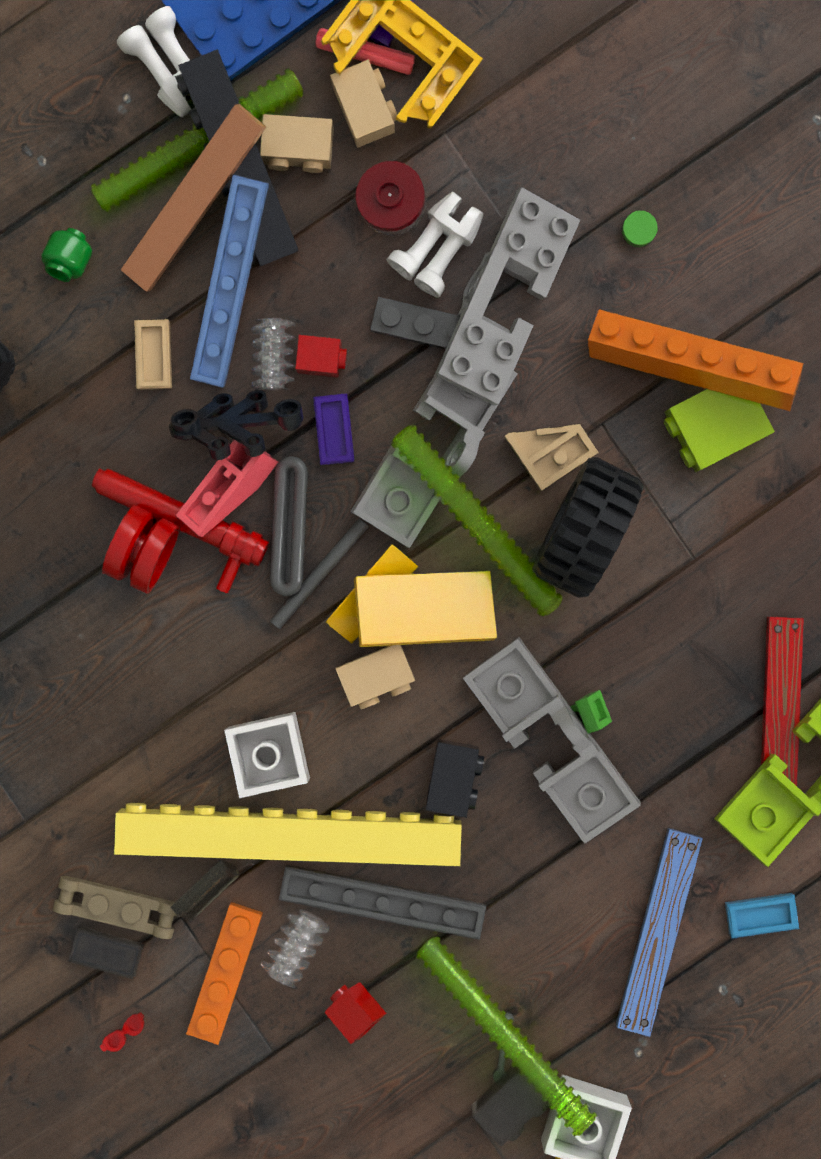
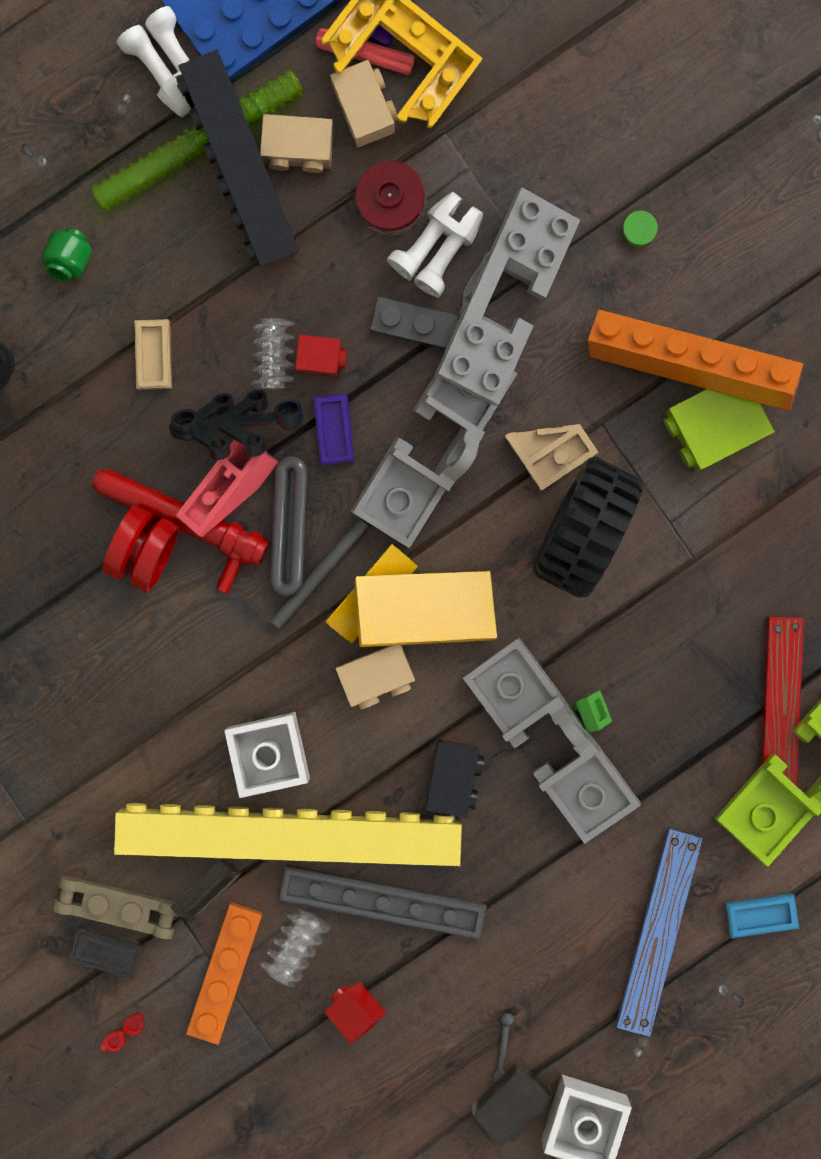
(193, 197): nougat tile -> none
(229, 280): medium blue tile -> none
(476, 519): clear neon green piece -> none
(506, 1036): clear neon green piece -> none

